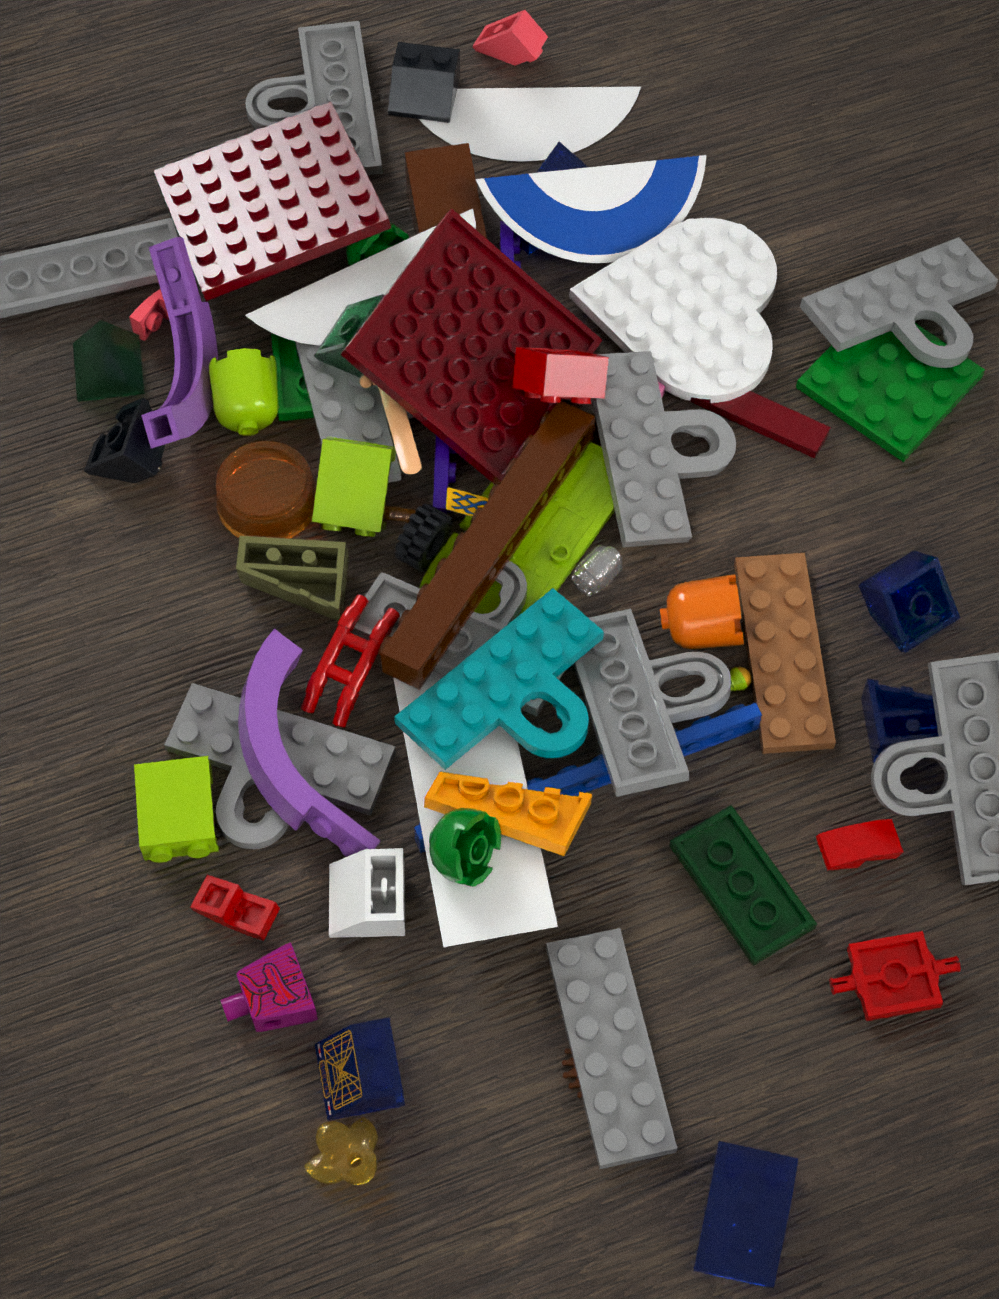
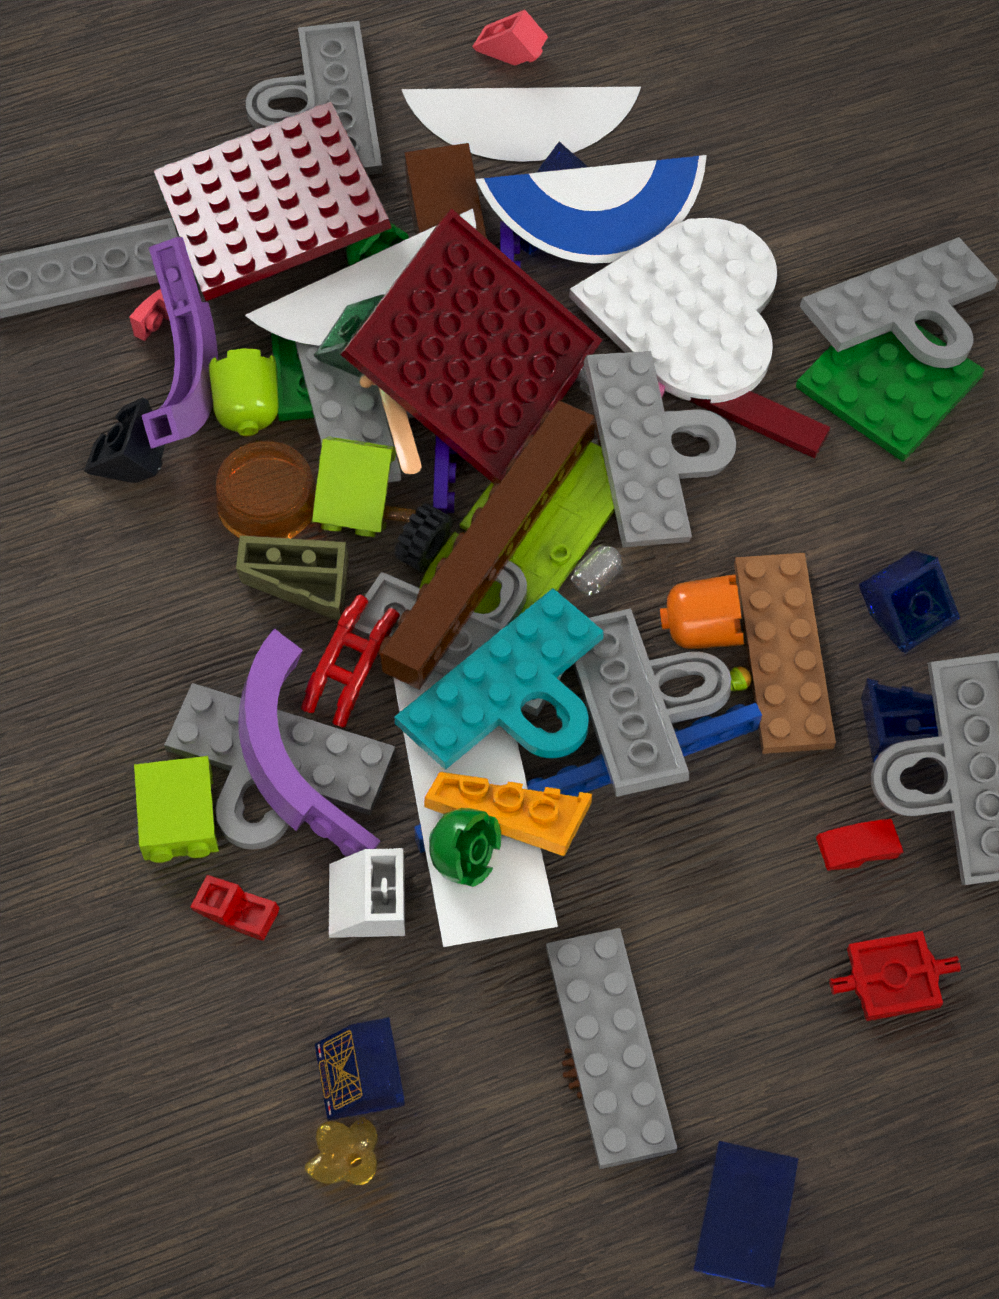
(107, 363): clear green slope -> none
(272, 992): magenta torso -> none
(424, 82): black slope -> none
(463, 502): yellow sticker -> none
(560, 374): brick -> none
(742, 885): dark green tile -> none

